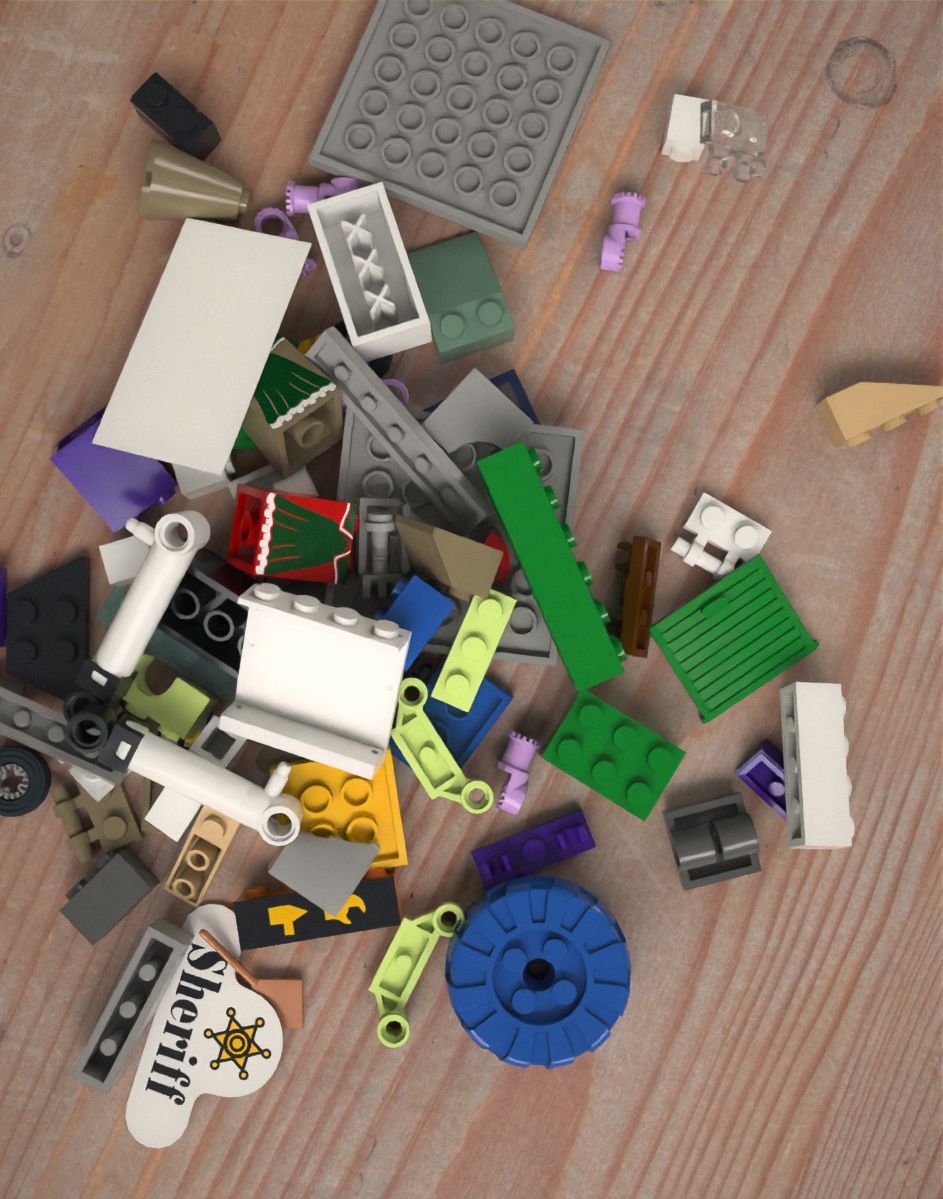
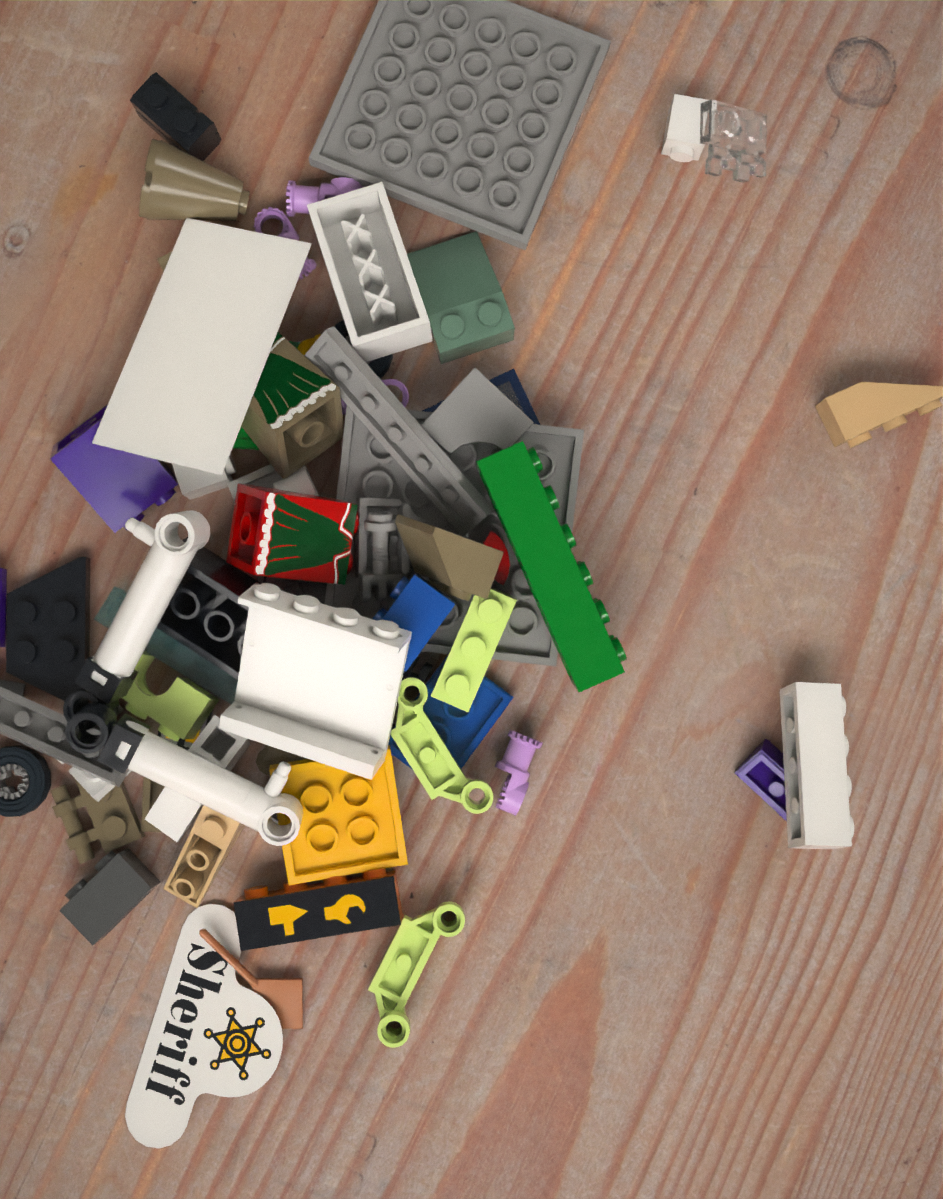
(123, 559): white brick -> none
(132, 1005): light grey brick -> none
(323, 868): light grey slope -> none
(533, 848): dark purple plate -> none
(546, 1014): blue wheel -> none
(612, 754): green brick -> none
(623, 229): lavender connector -> none
(637, 594): reddish brown plate -> none
(712, 840): dark grey plate -> none
(724, 529): white plate -> none
(732, 638): green piece -> none

